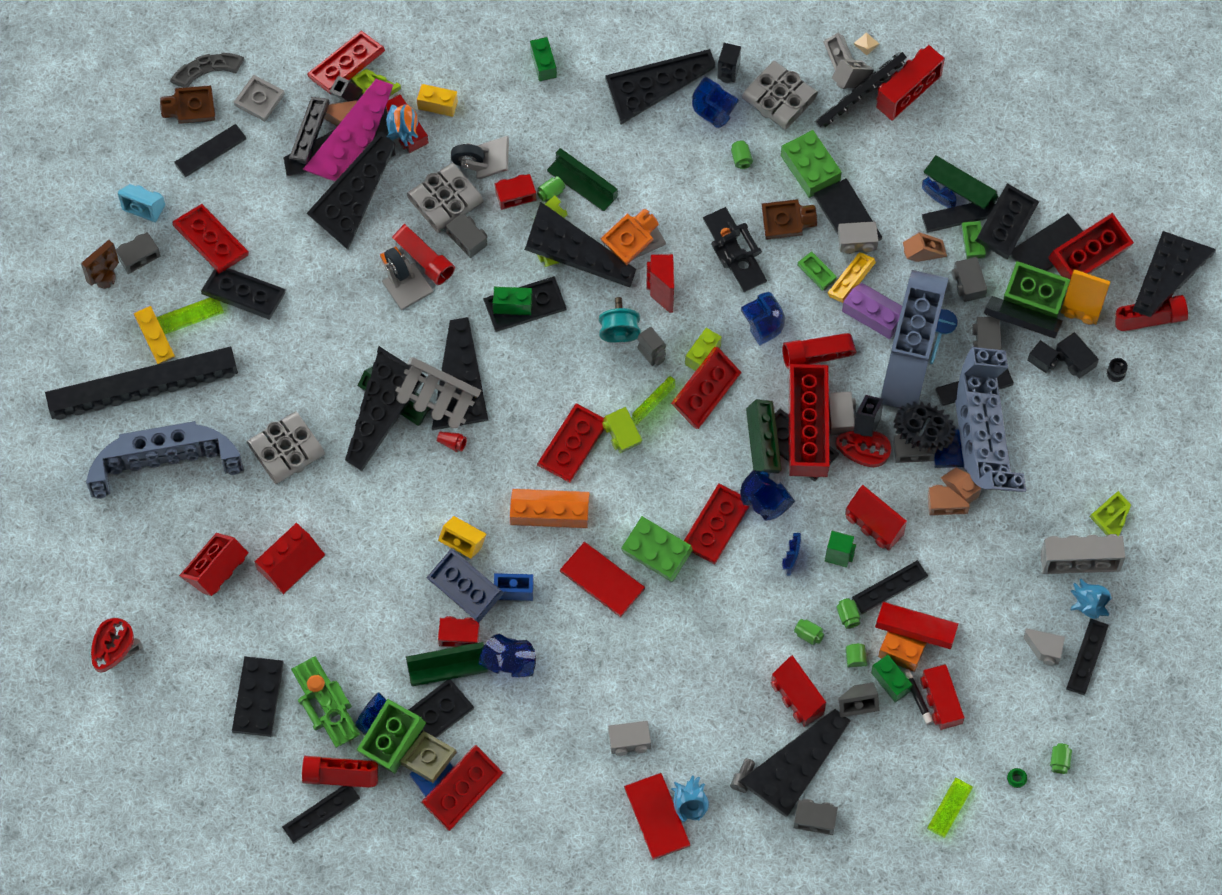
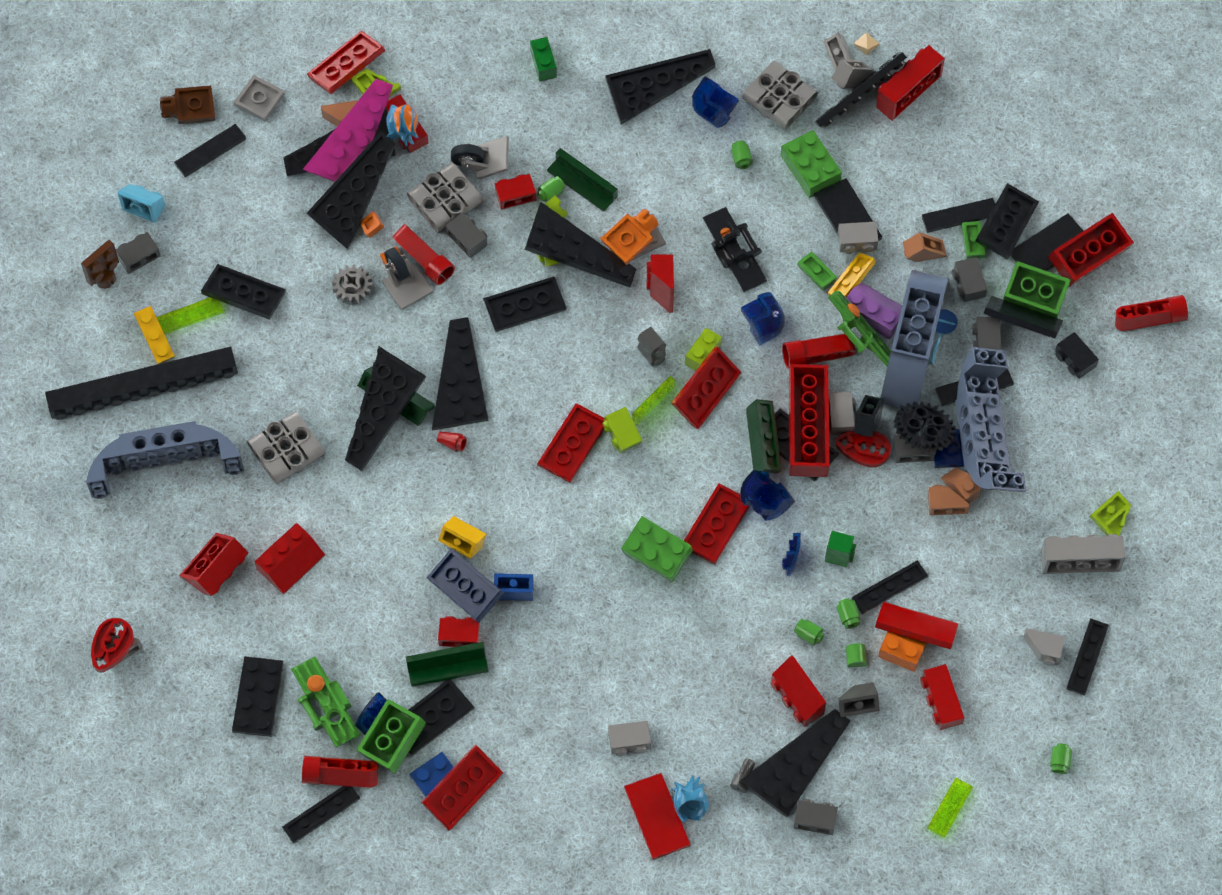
(206, 64): dark grey tile -> none
(210, 238): red tile -> none
(309, 130): black tile -> none
(345, 90): black brick -> none
(350, 291): none -> light grey gear
(371, 224): none -> orange plate
(428, 388): light grey fence -> none
(428, 757): olive plate -> none
(437, 100): yellow brick -> none
(508, 656): clear blue brick -> none
(512, 300): green brick -> none
(549, 508): orange slope -> none
(602, 579): red tile -> none
(619, 324): teal wheel -> none
(729, 63): black brick -> none
(787, 218): reddish brown plate -> none
(851, 319): none -> bright green piece
(875, 518): red slope -> none
(891, 678): green brick -> none
(918, 698): black bar -> none
(943, 196): clear blue slope -> none
(960, 182): dark green panel -> none
(1019, 772): green plate -> none
(1043, 357): black brick -> none
(1085, 297): light orange slope -> none
(1091, 599): dark azure hair -> none
(1120, 367): black wheel -> none
(1169, 270): black wing -> none

